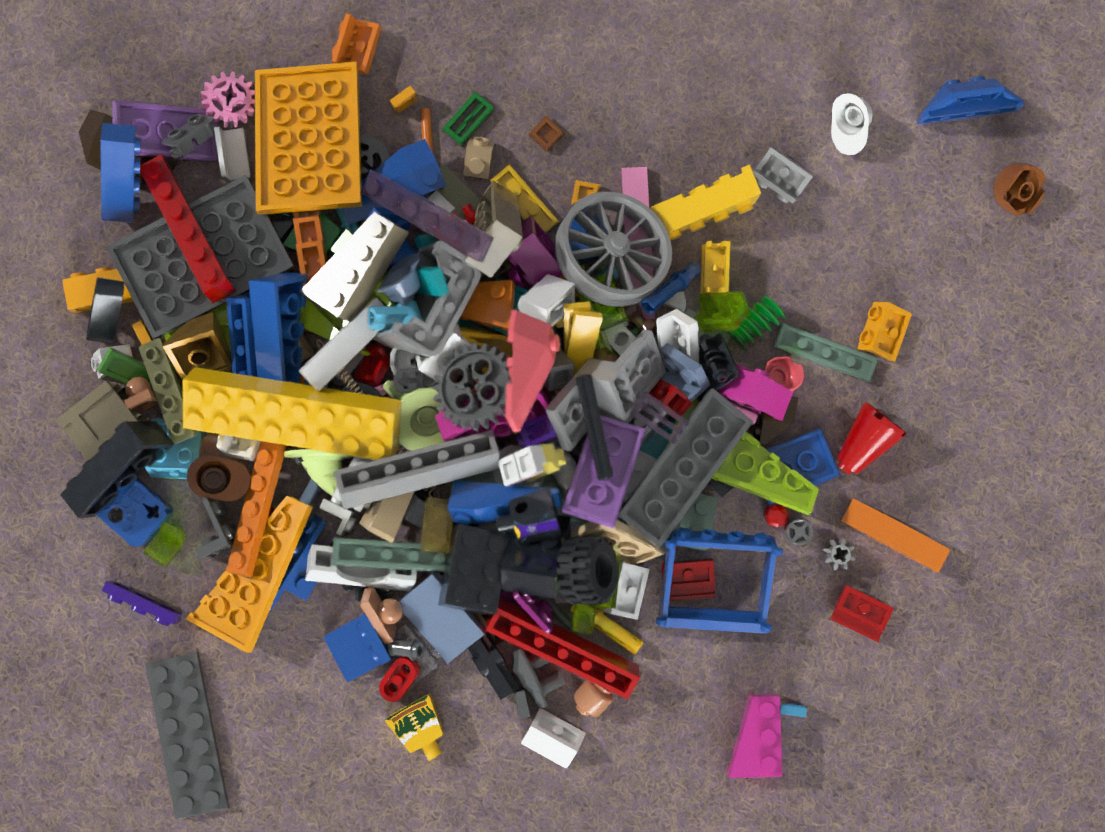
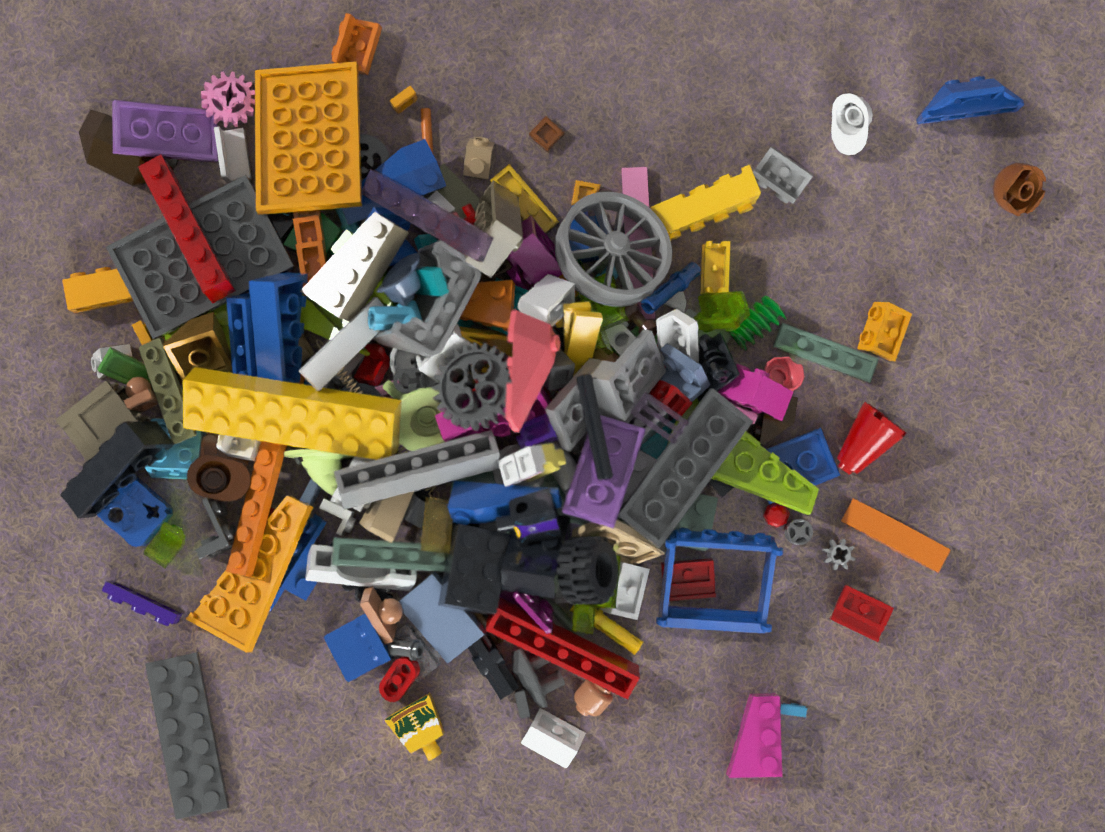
(105, 310): black beam -> none
(118, 172): blue brick -> none
(198, 128): dark grey hinge -> none
(454, 135): green tile -> none

